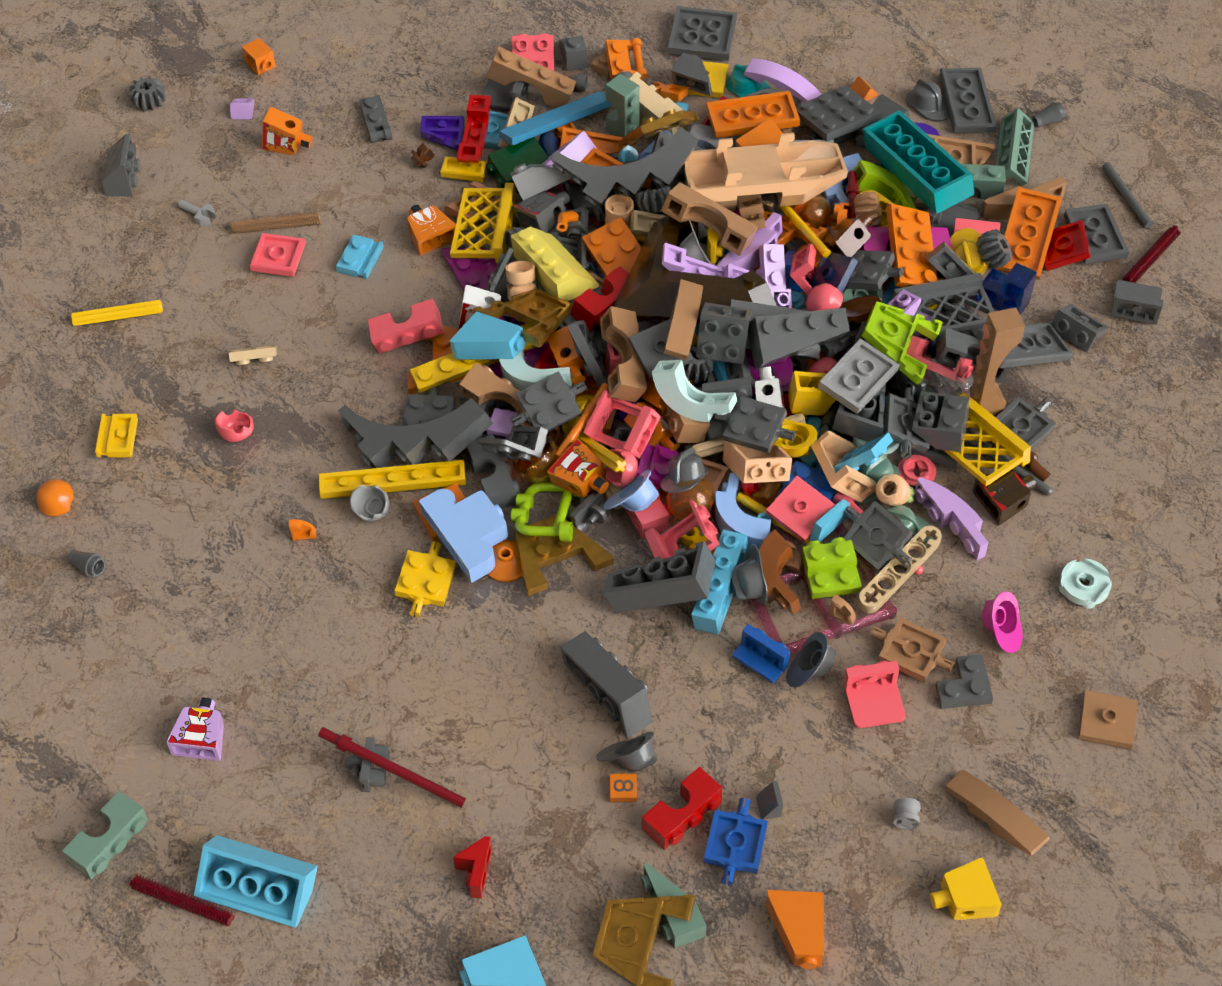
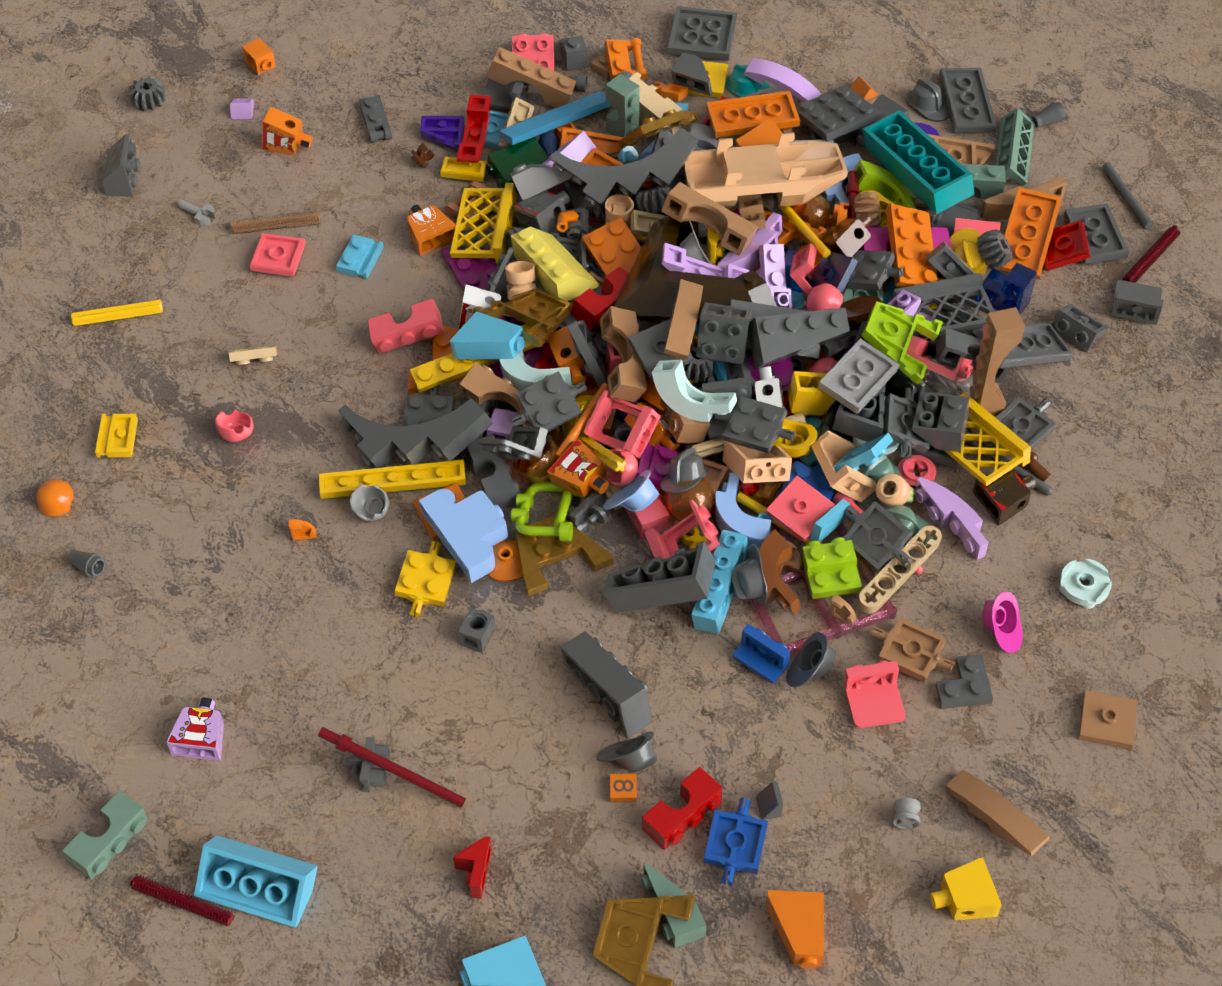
(476, 638): none -> dark grey brick

